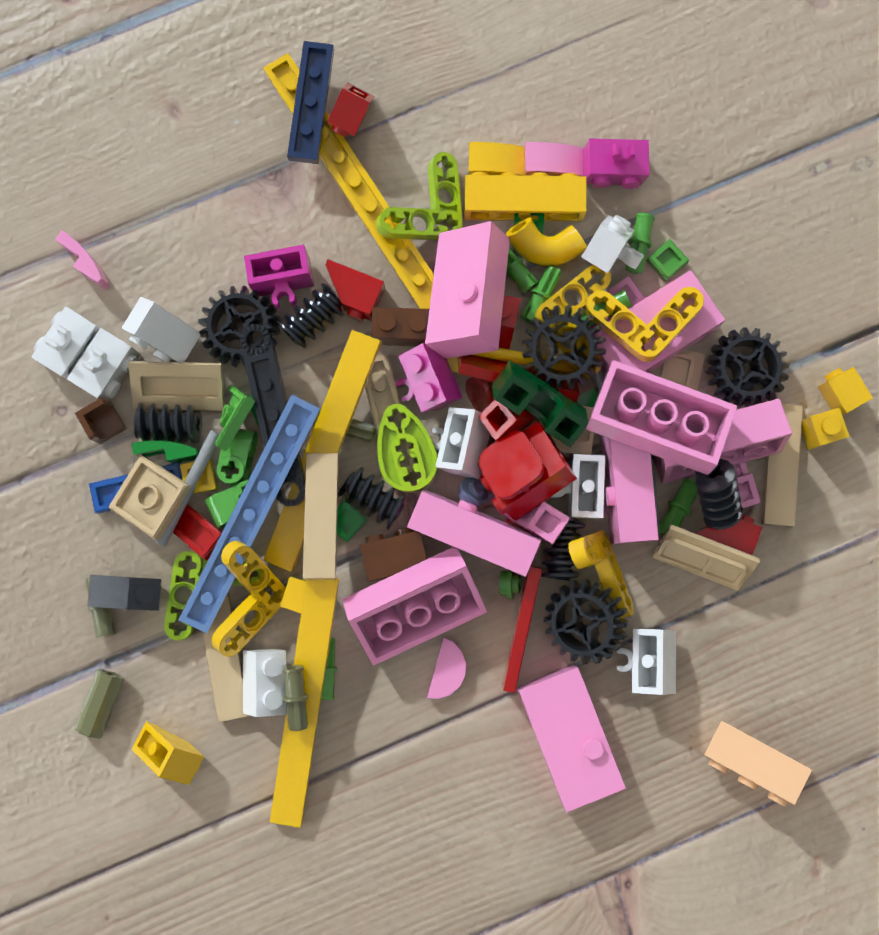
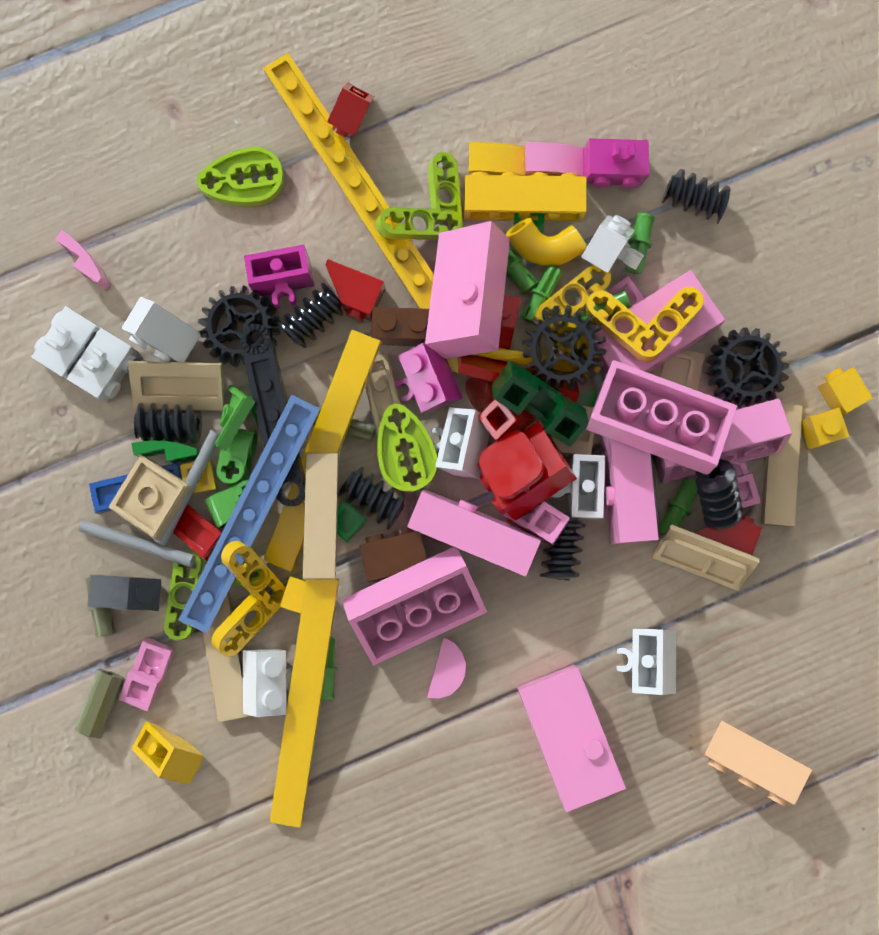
(100, 421): reddish brown panel -> none
(137, 543): none -> light grey bar
(147, 674): none -> bright pink slope
(245, 161): none -> lime piece
(295, 697): olive axle -> none
(310, 102): dark blue plate -> none
(472, 491): sand blue plate -> none
(509, 584): bright green plate -> none
(521, 629): red tile -> none
(590, 646): black gear -> none
(598, 551): yellow beam -> none
(667, 260): bright green tile -> none
(697, 195): none -> black piece

